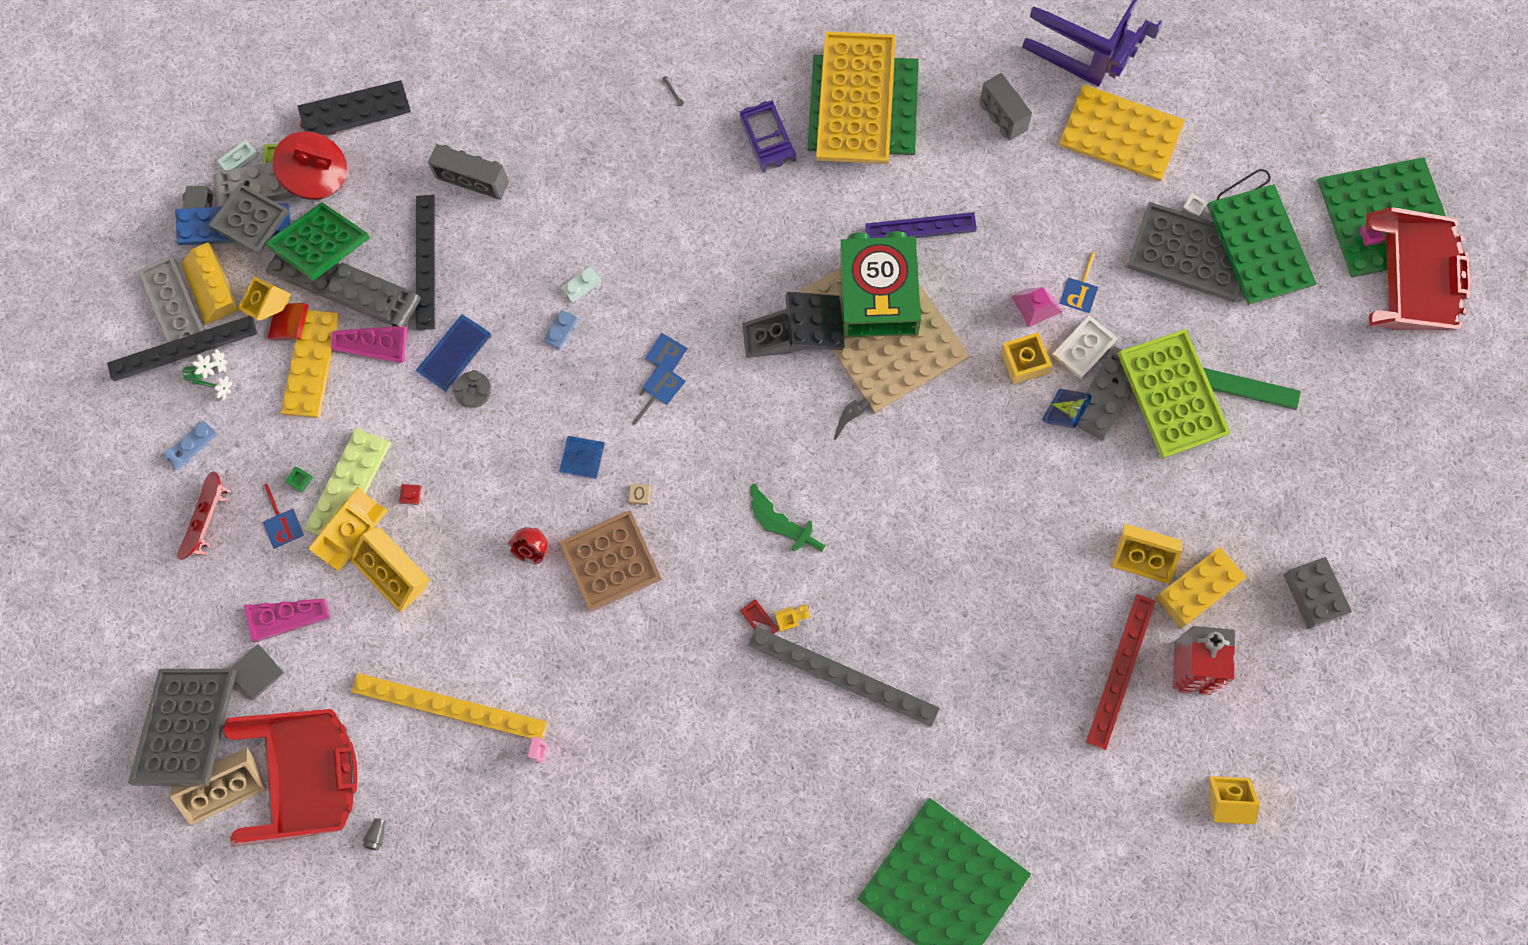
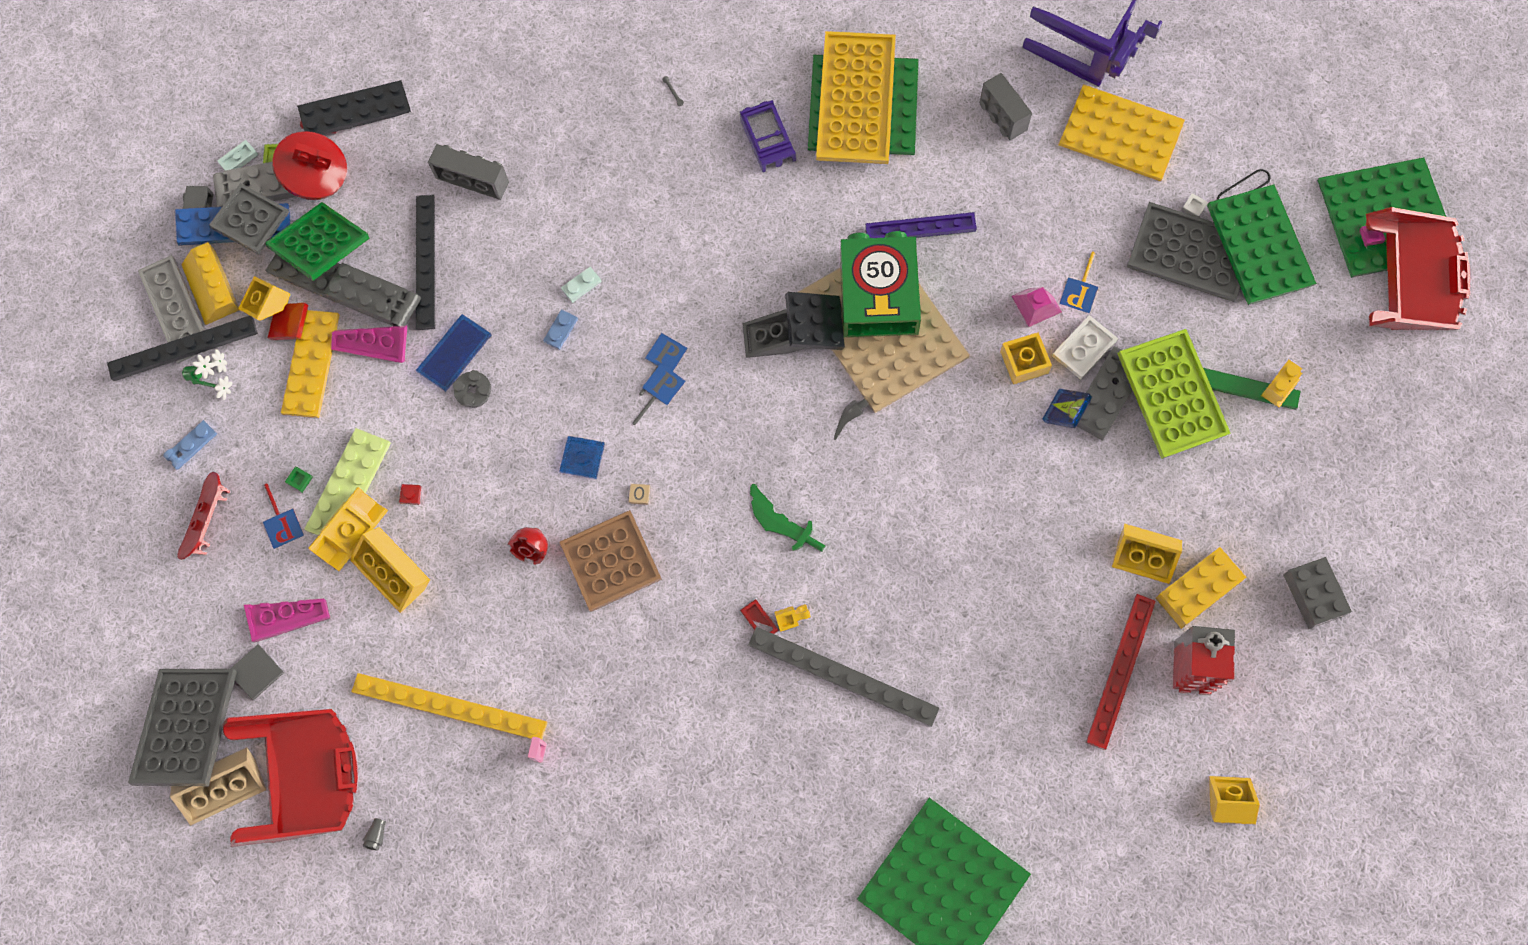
(1283, 383): none -> yellow window

